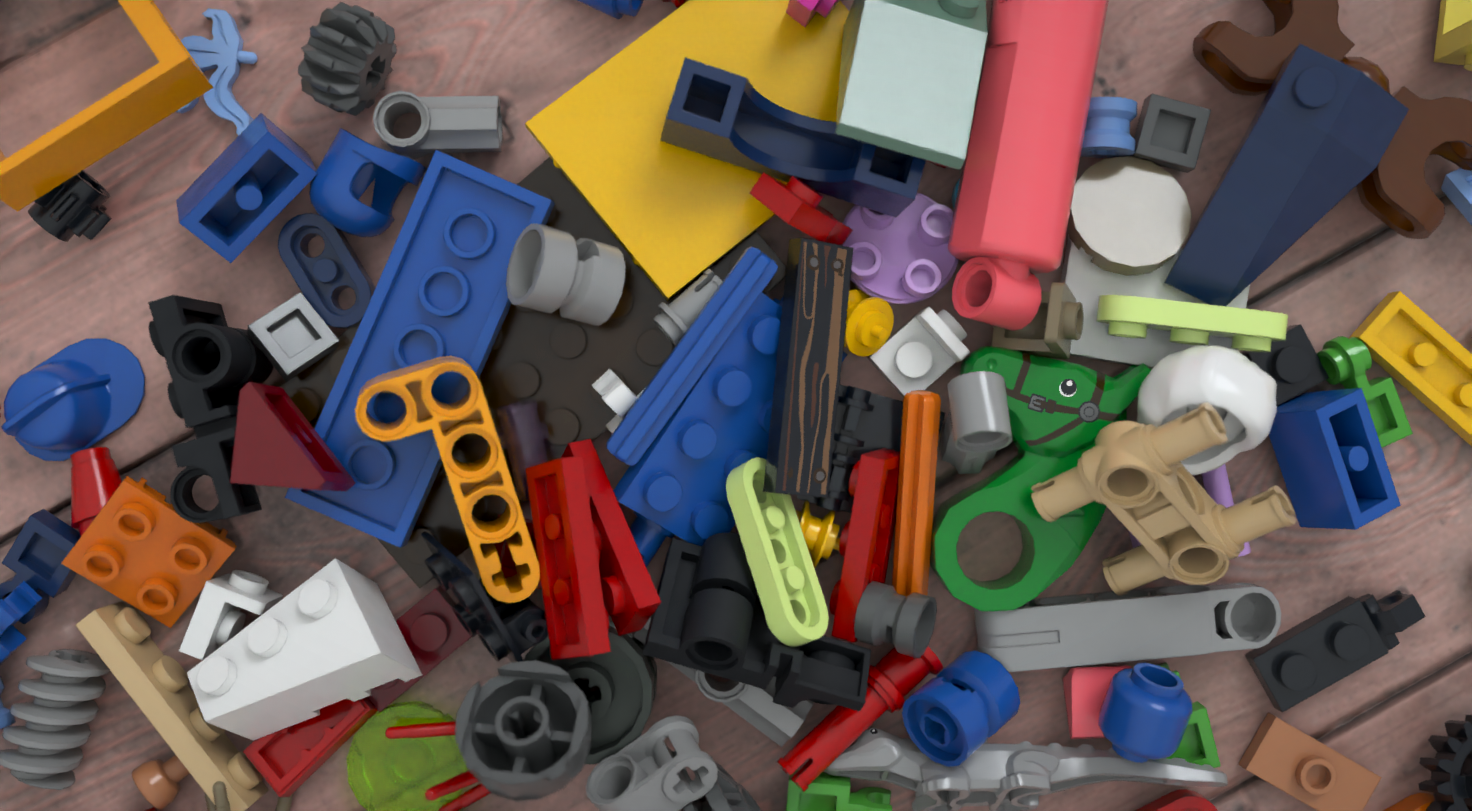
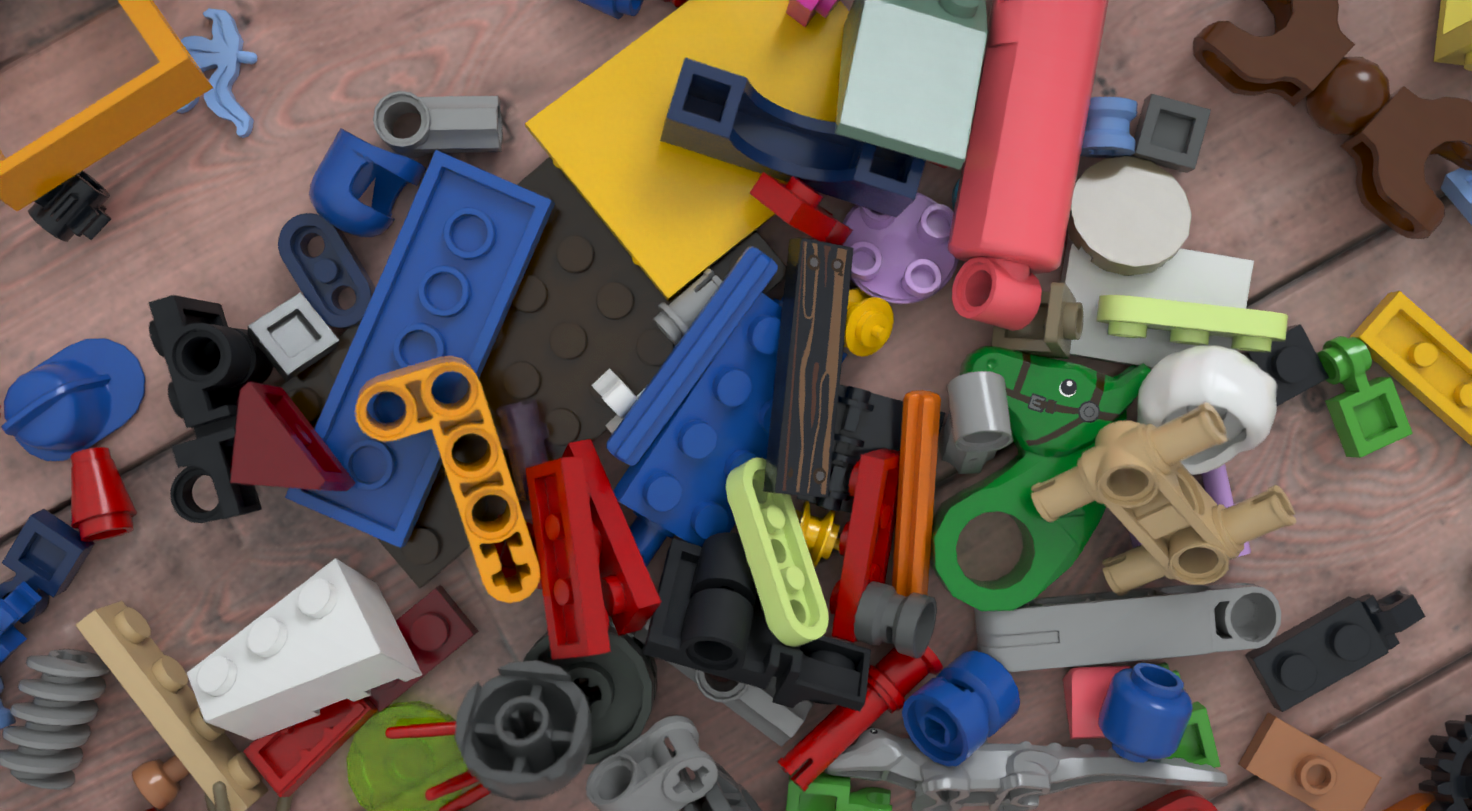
(149, 552): orange hinge -> none
(219, 614): white bracket -> none
(245, 188): blue brick -> none
(347, 58): dark grey gear -> none
(501, 626): black hinge -> none
(557, 272): light grey wheel -> none
(921, 351): white bracket -> none
(1298, 159): dark blue wedge -> none
(1332, 460): blue brick -> none

